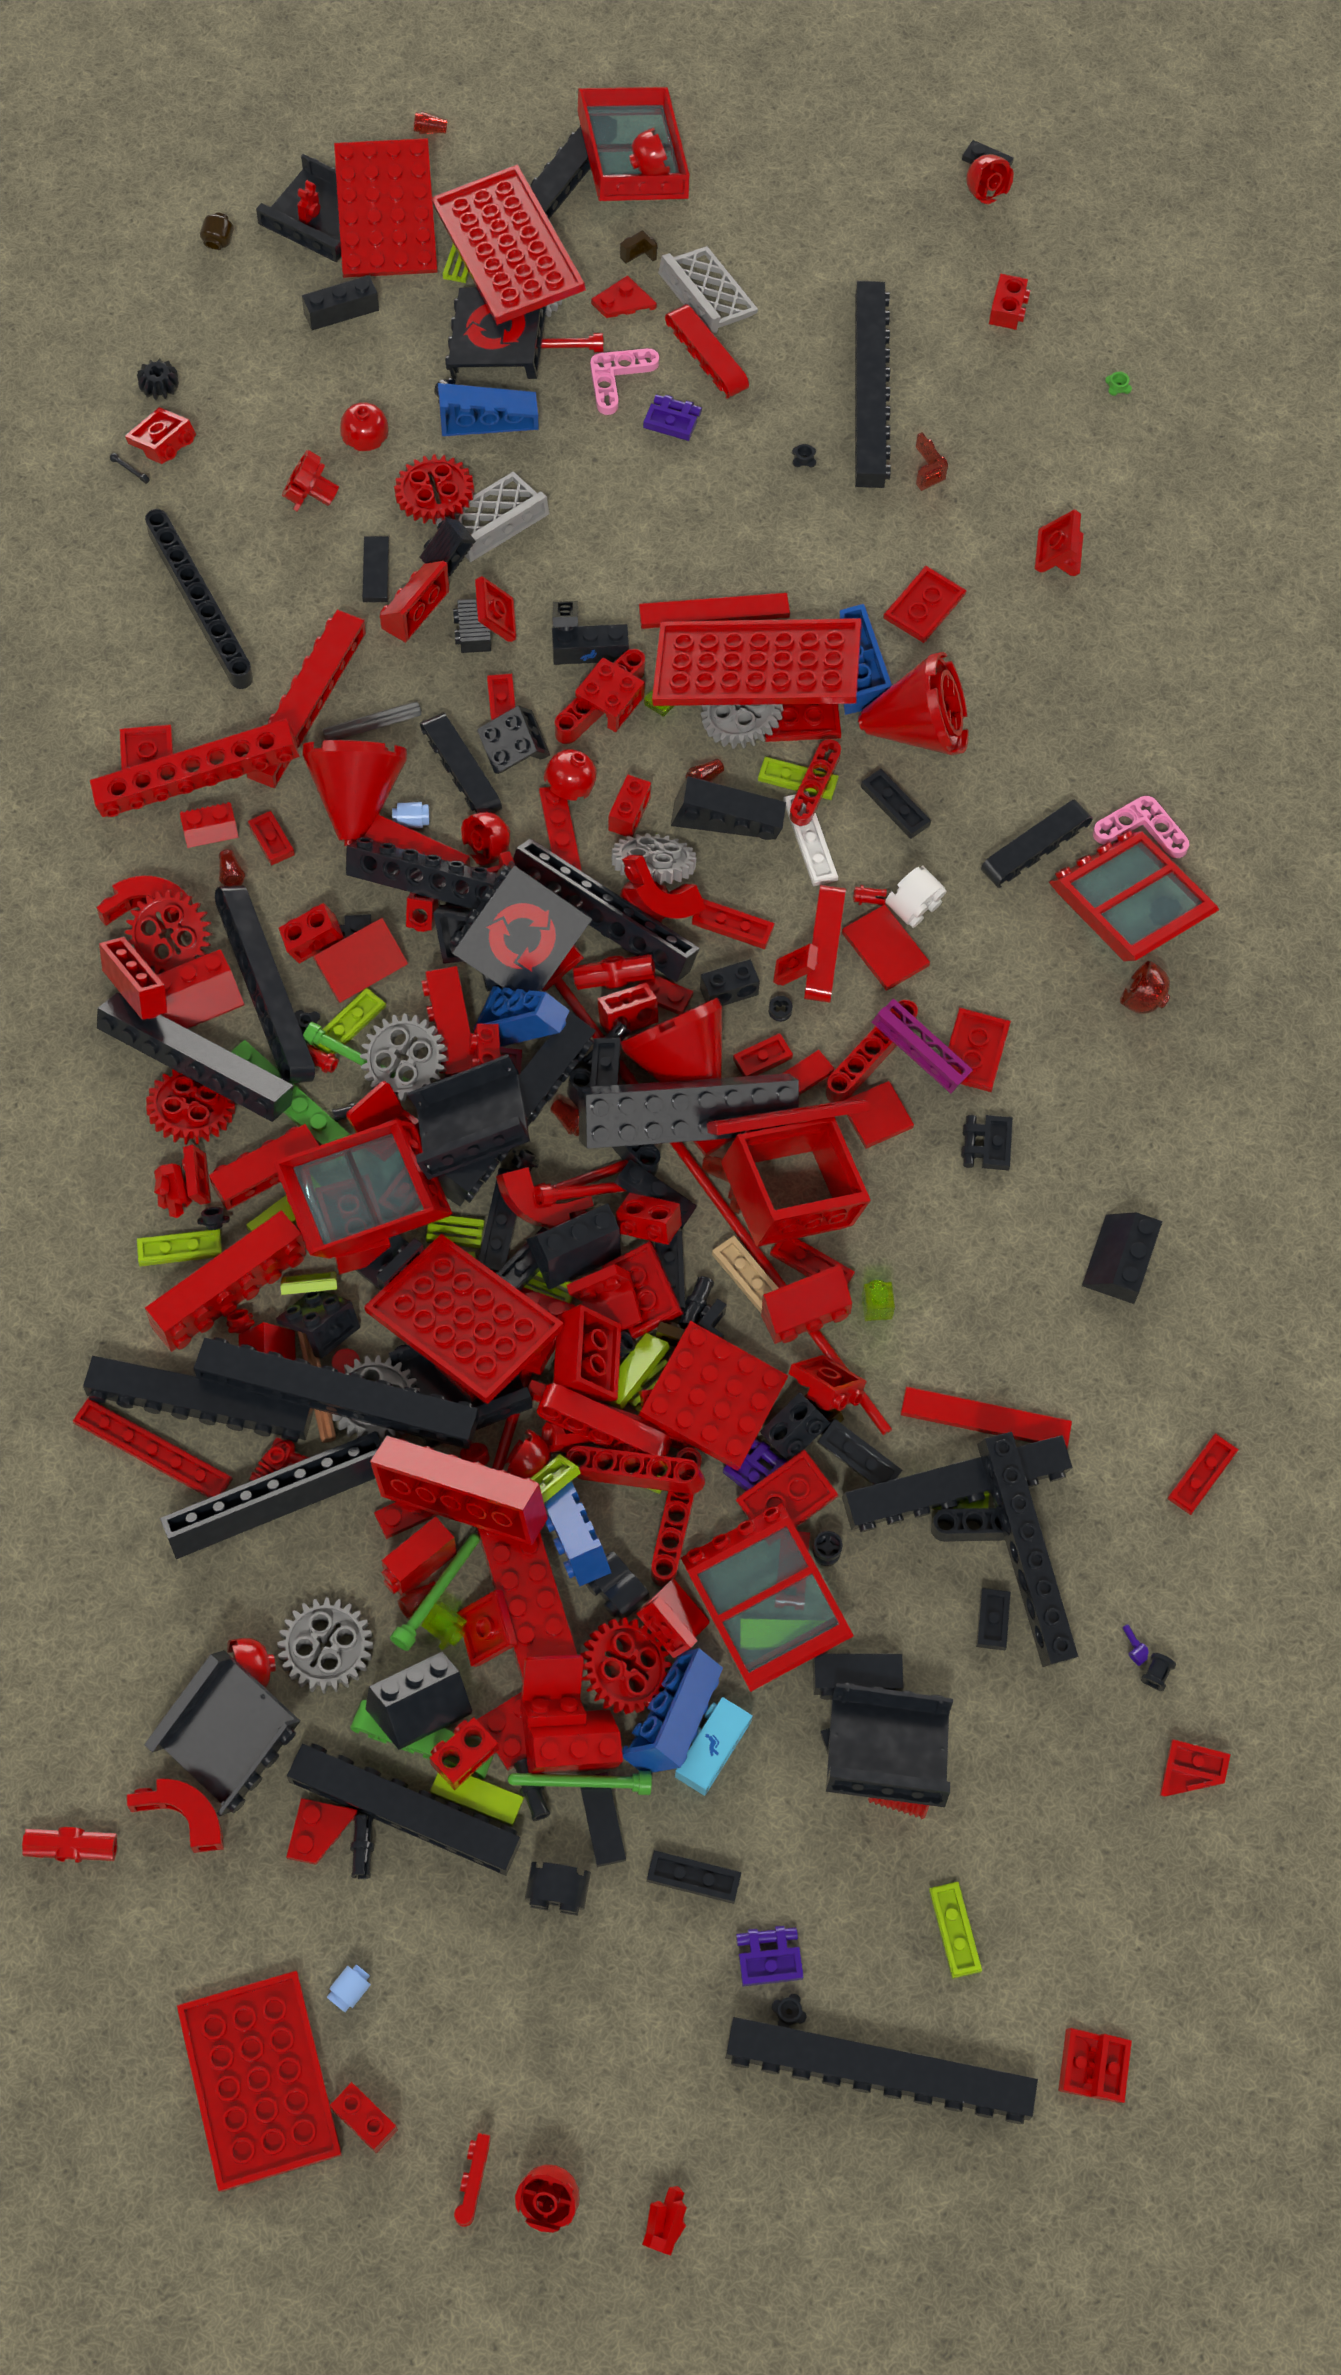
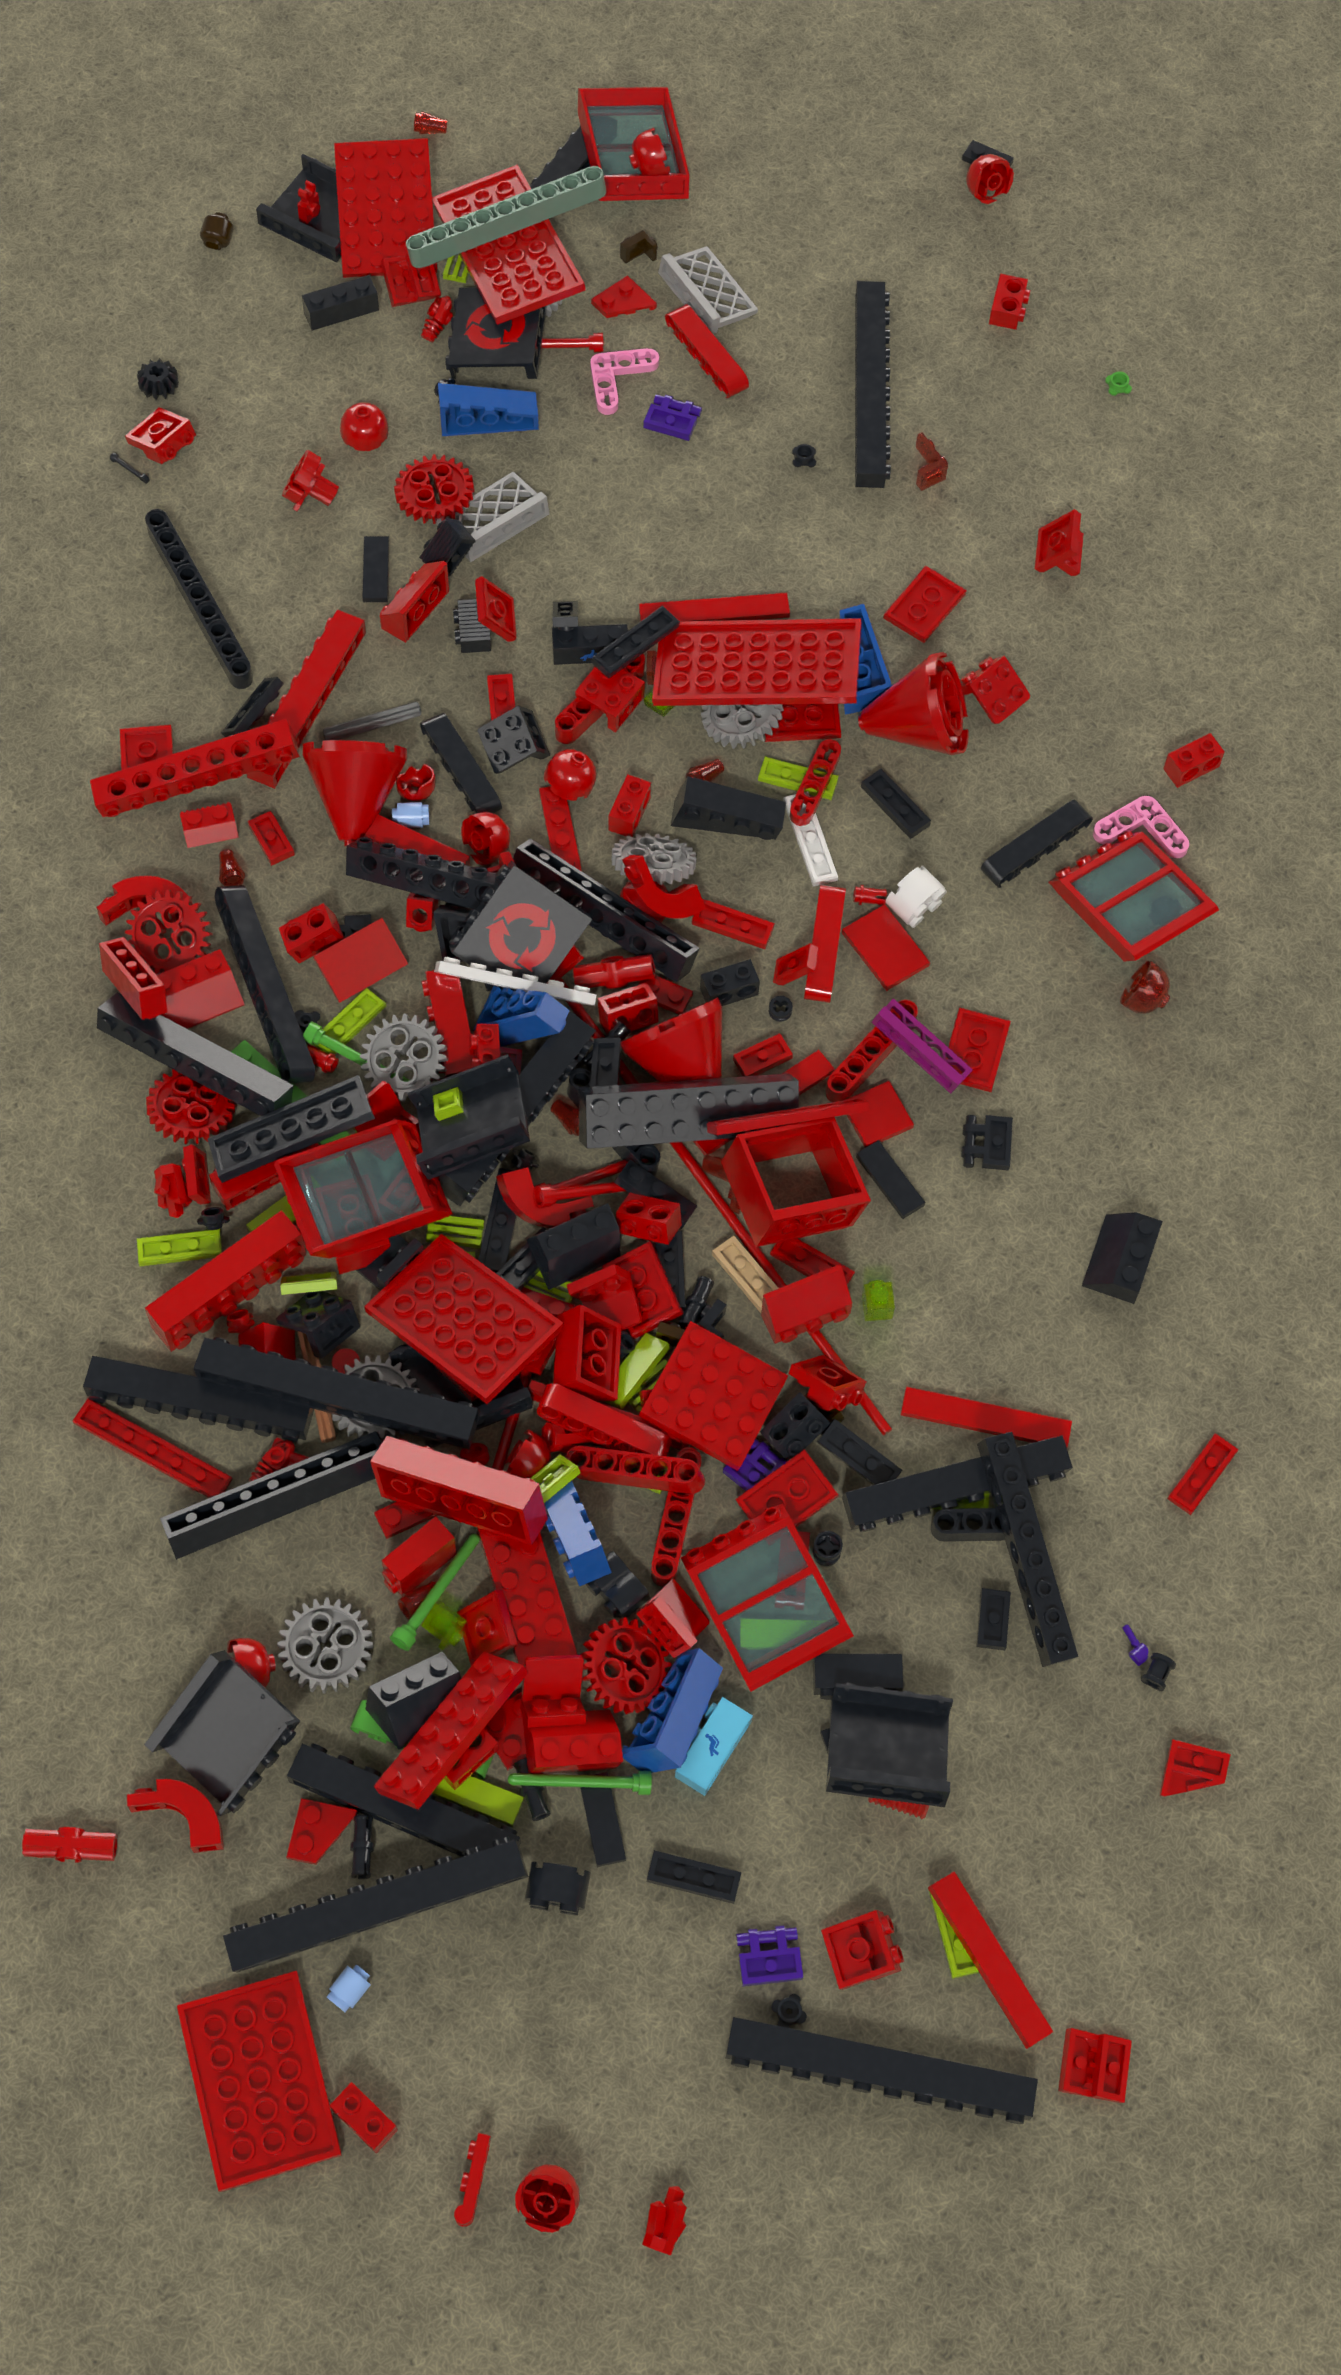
(254, 706): none -> black plate
(290, 1128): none -> black plate
(376, 1905): none -> black brick
(408, 283): none -> red slope
(421, 778): none -> red hair
(439, 315): none -> red piece
(448, 1103): none -> lime tile
(450, 1730): none -> red plate
(504, 978): none -> white plate
(506, 217): none -> sand green beam
(635, 642): none -> black tile
(650, 666): none -> clear red tile
(862, 1949): none -> red plate
(890, 1179): none -> black tile
(990, 1960): none -> red tile
(996, 688): none -> red bracket
(1193, 760): none -> red brick

